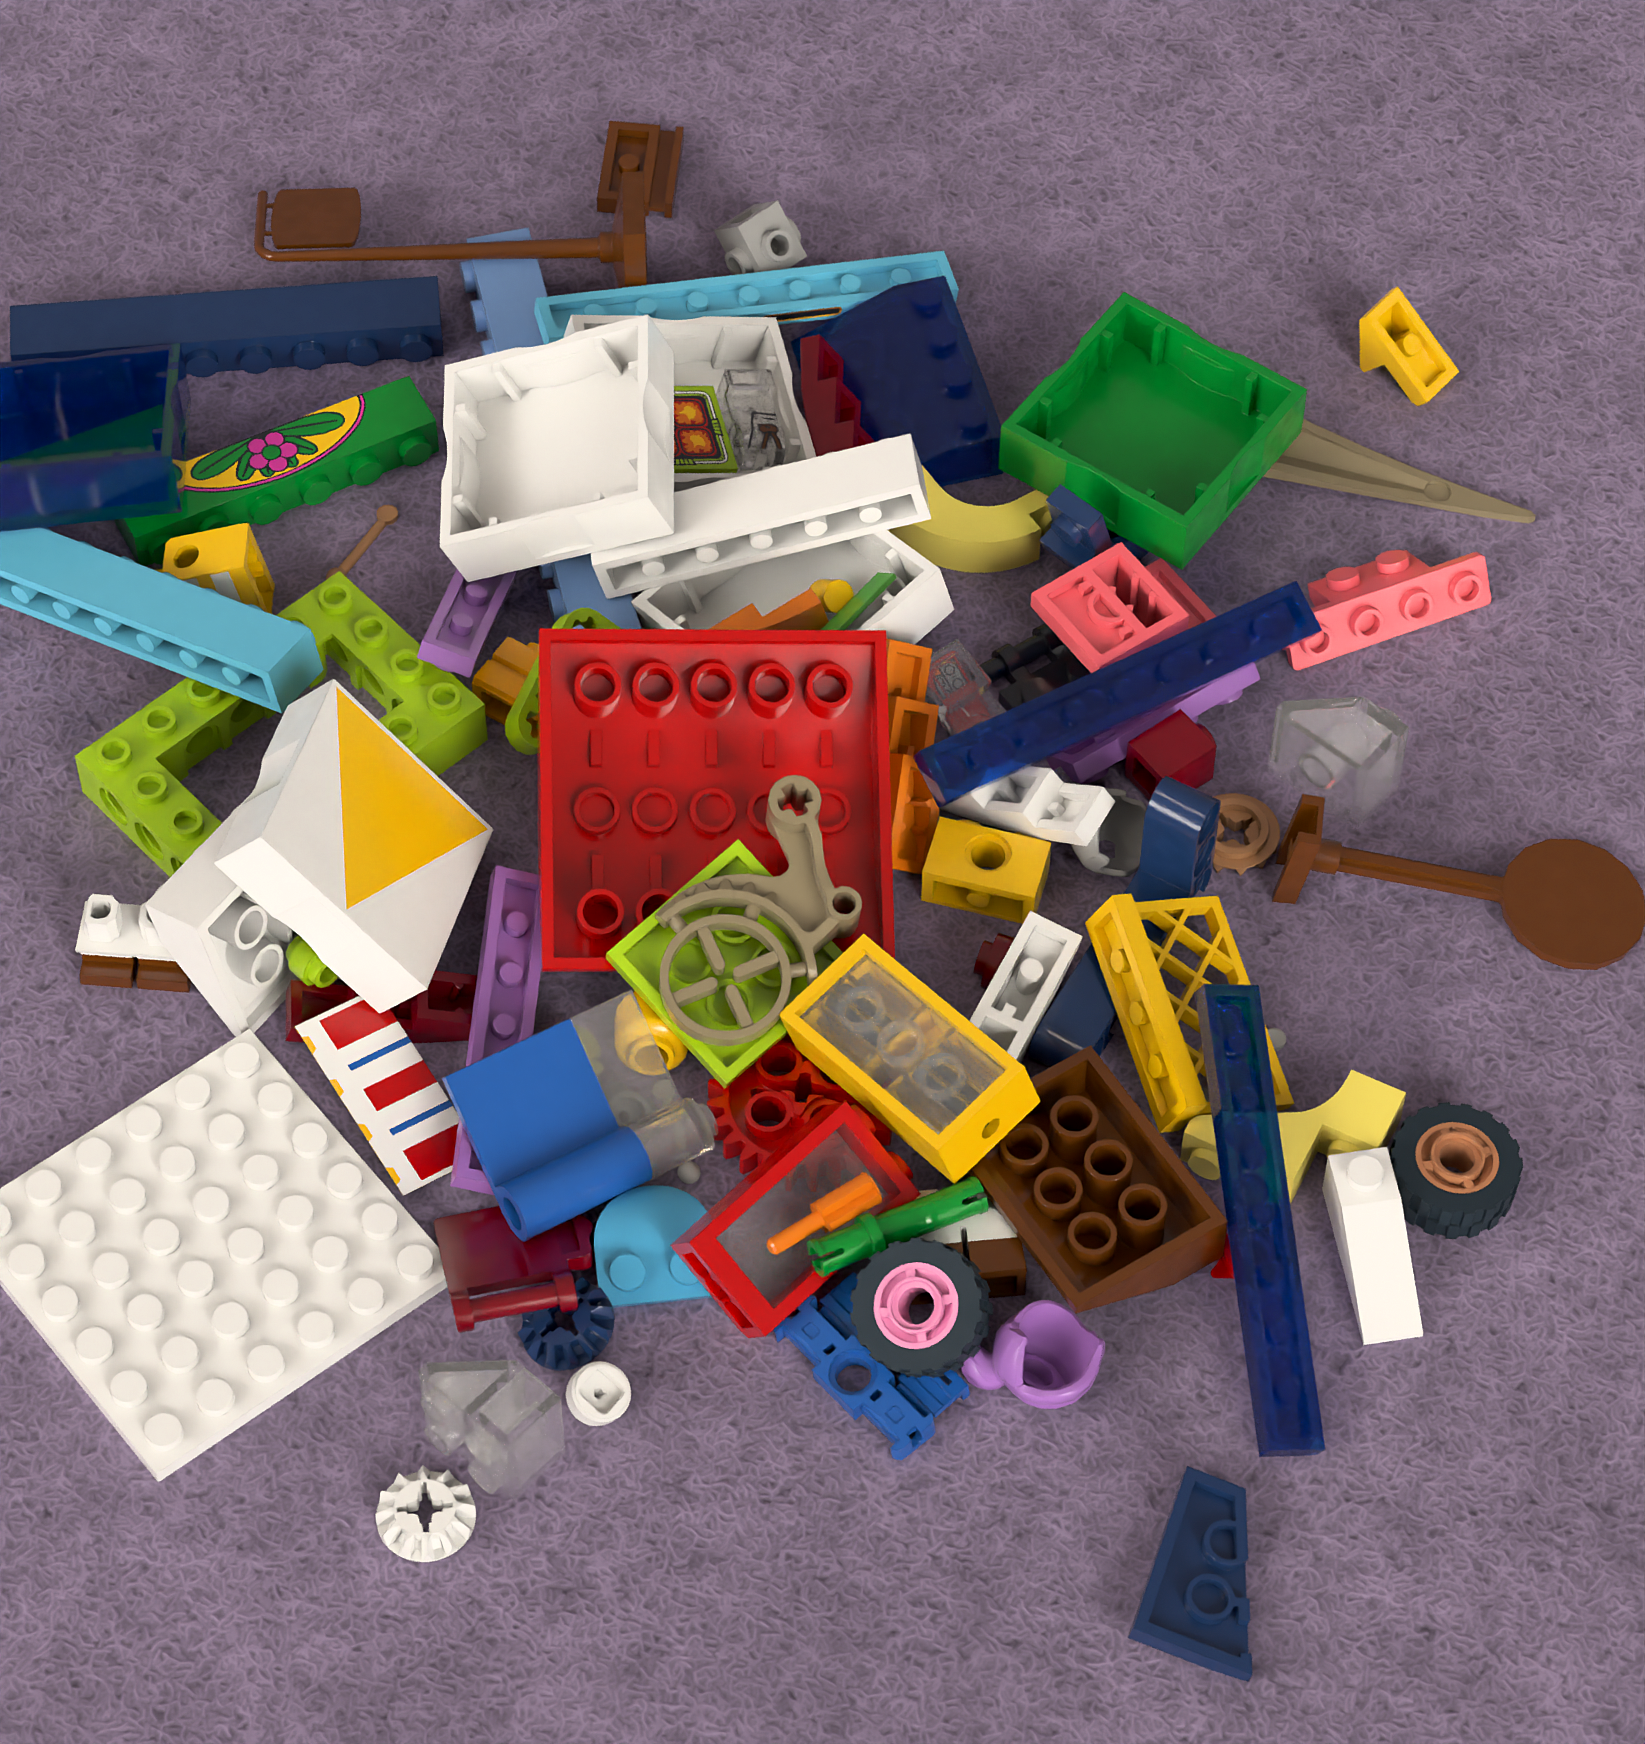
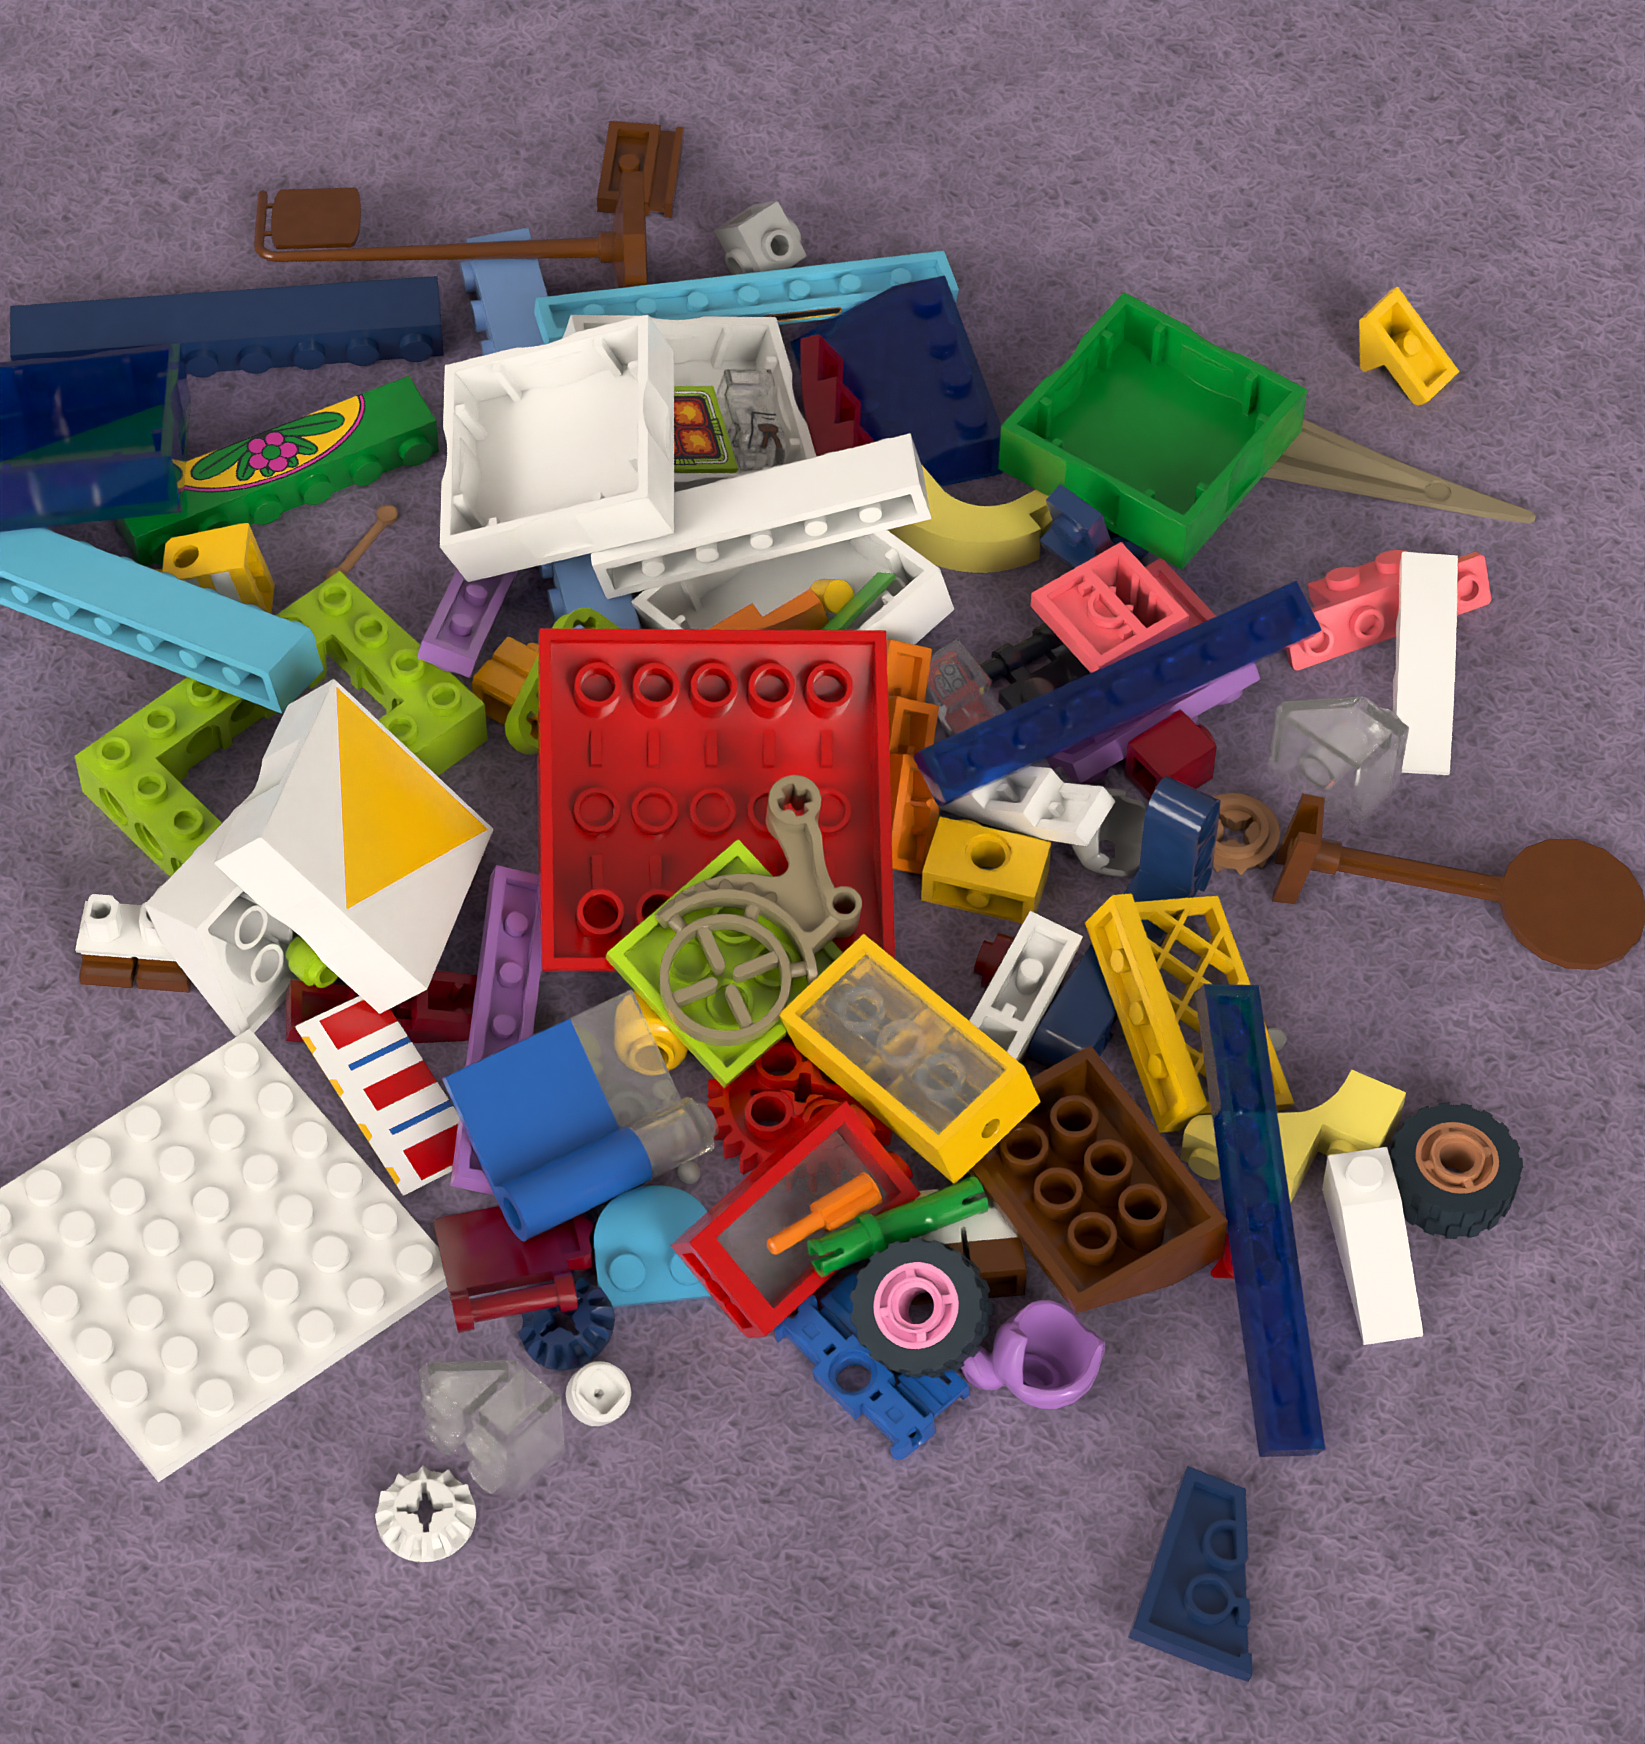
(1426, 659): none -> white slope

